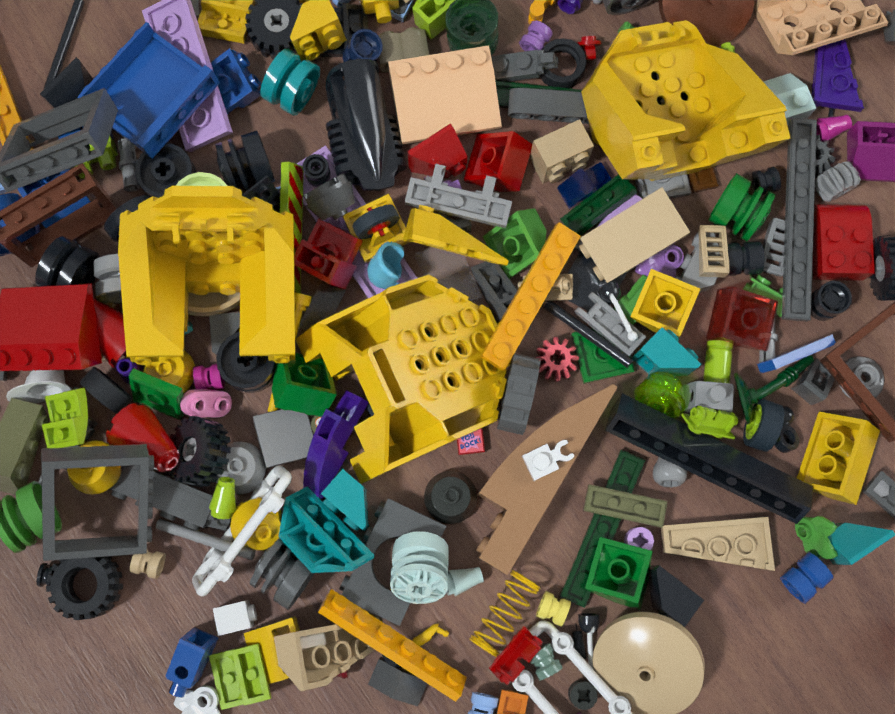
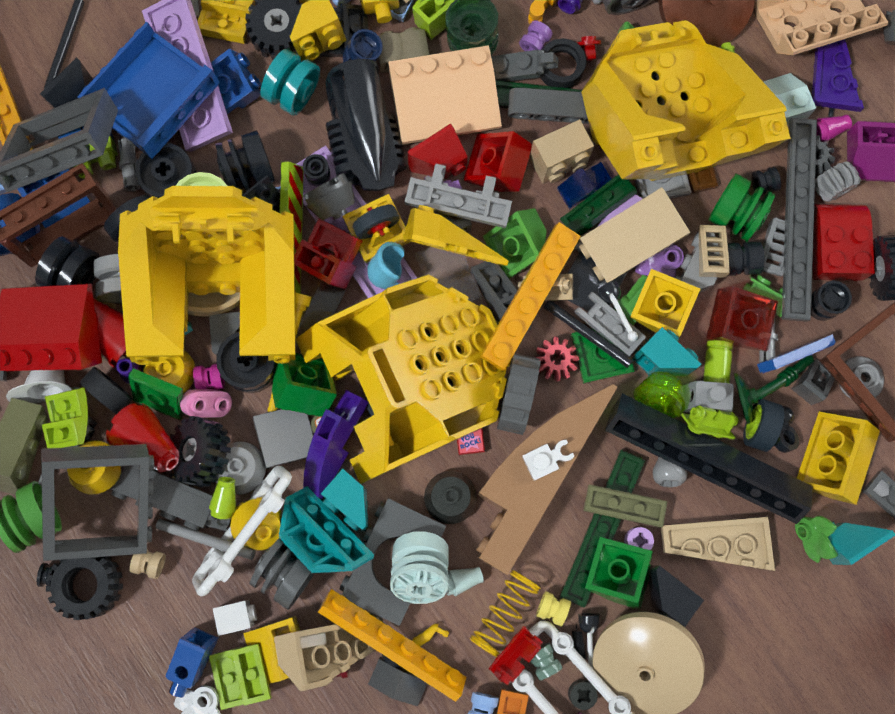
(810, 575): blue wheel -> none

